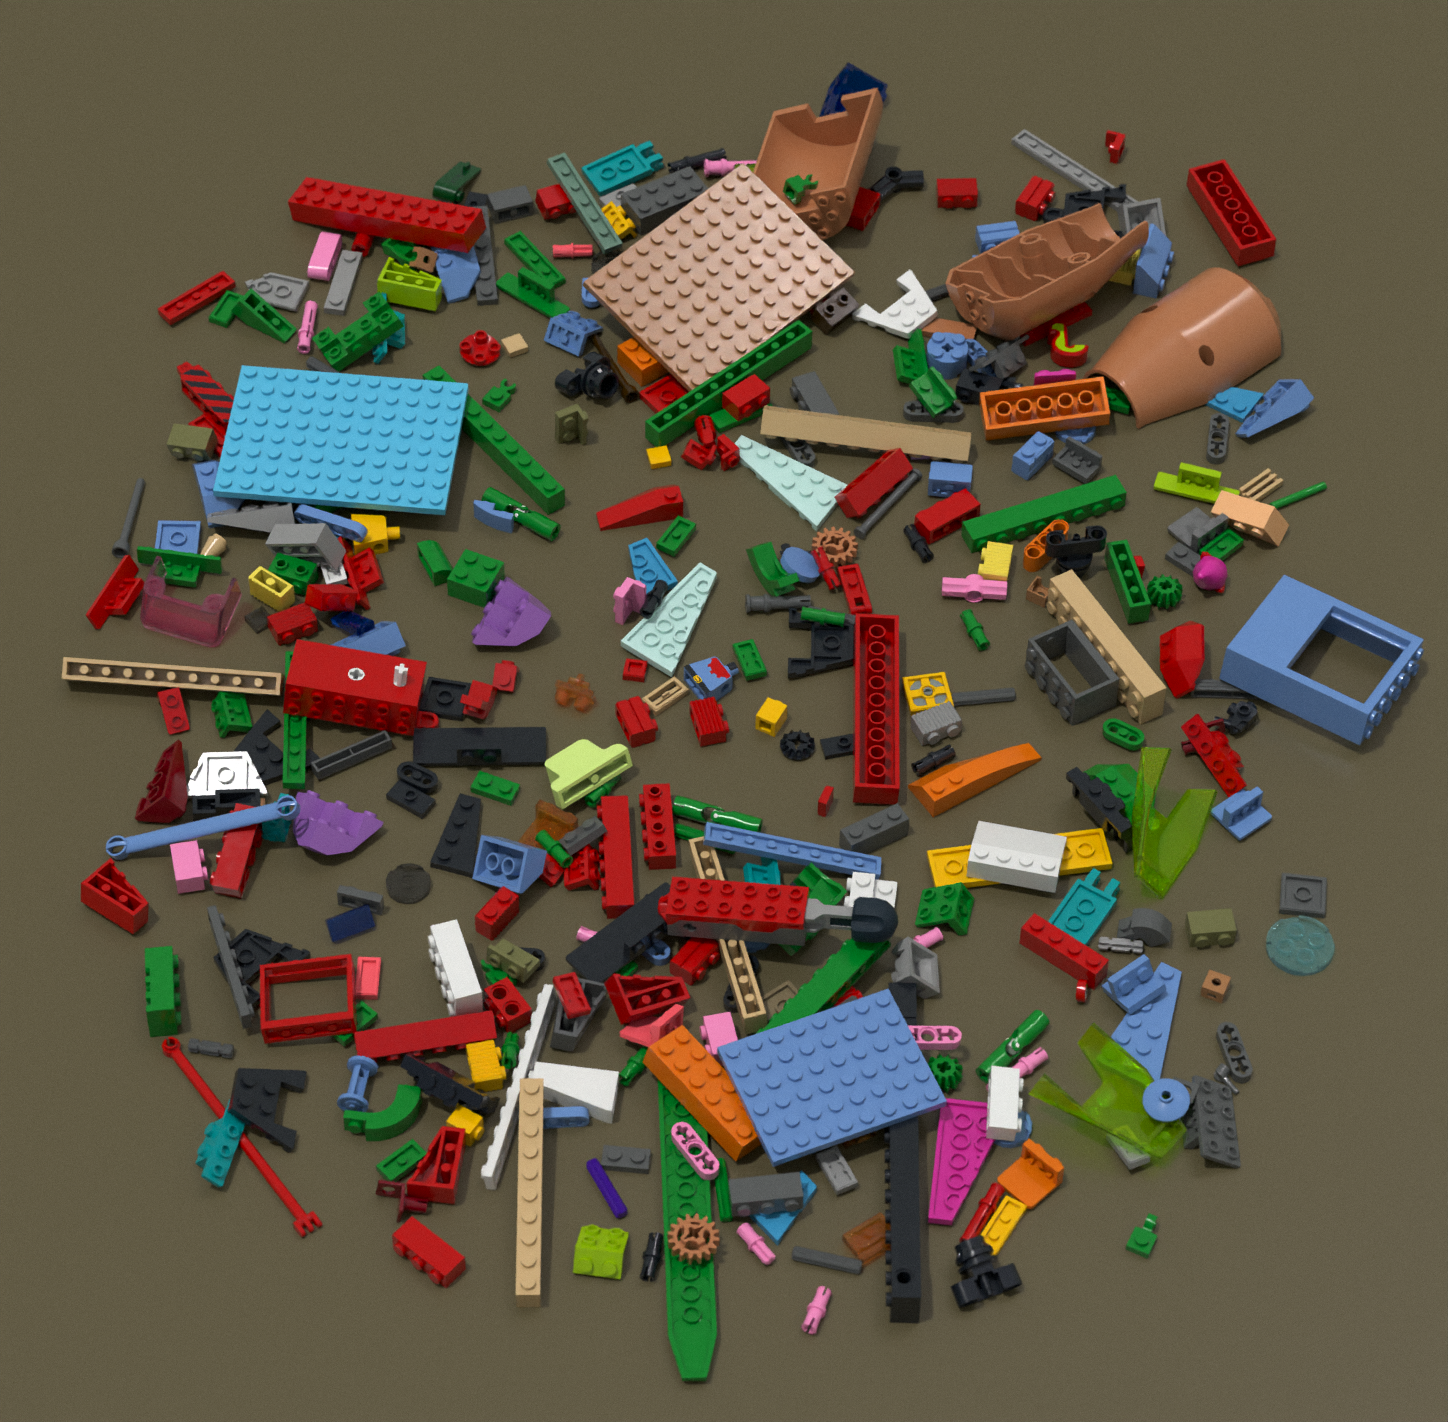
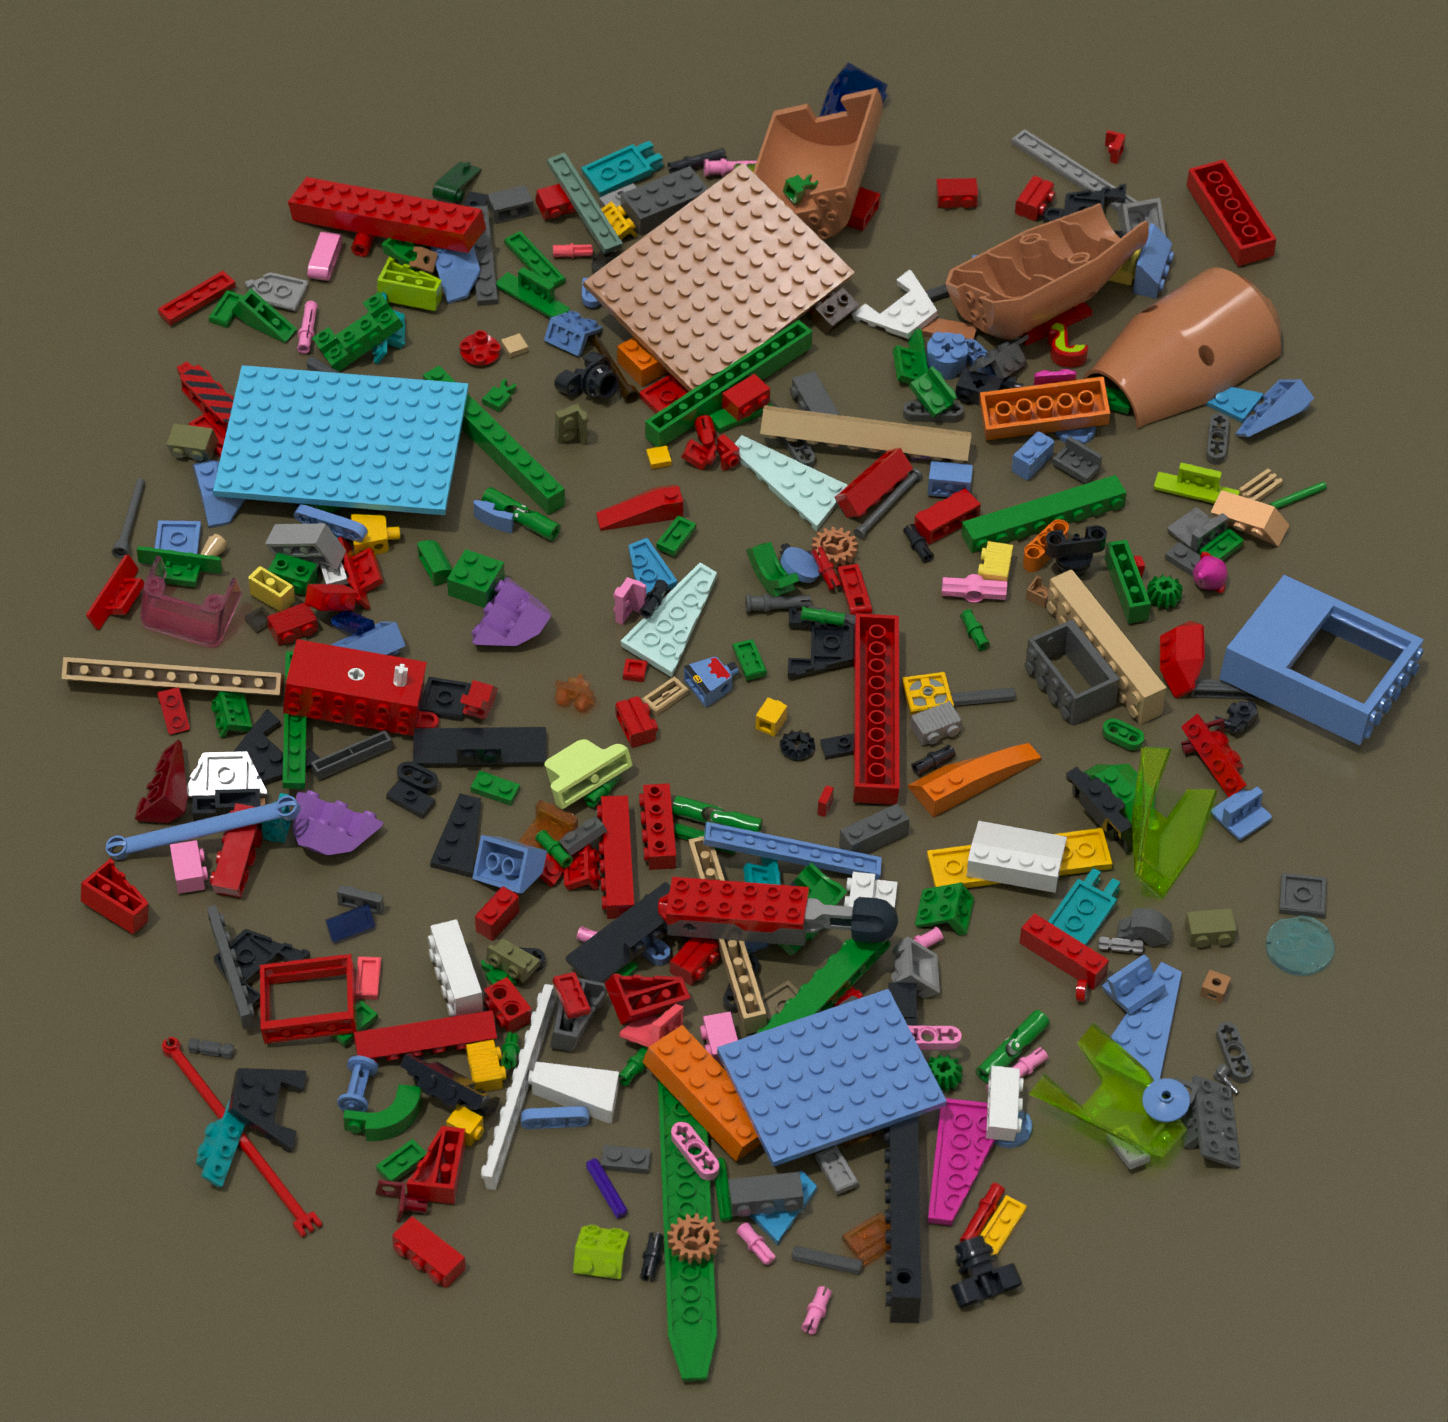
(161, 991): green wedge -> none
(256, 517): light grey wedge -> none
(343, 283): light grey plate -> none
(408, 883): clear smoke tile -> none
(505, 676): red bracket -> none
(530, 1193): tan brick -> none
(708, 721): red brick -> none
(896, 179): black piece -> none
(994, 234): medium blue brick -> none
(1032, 1175): orange bracket -> none
(1143, 1240): green plate -> none

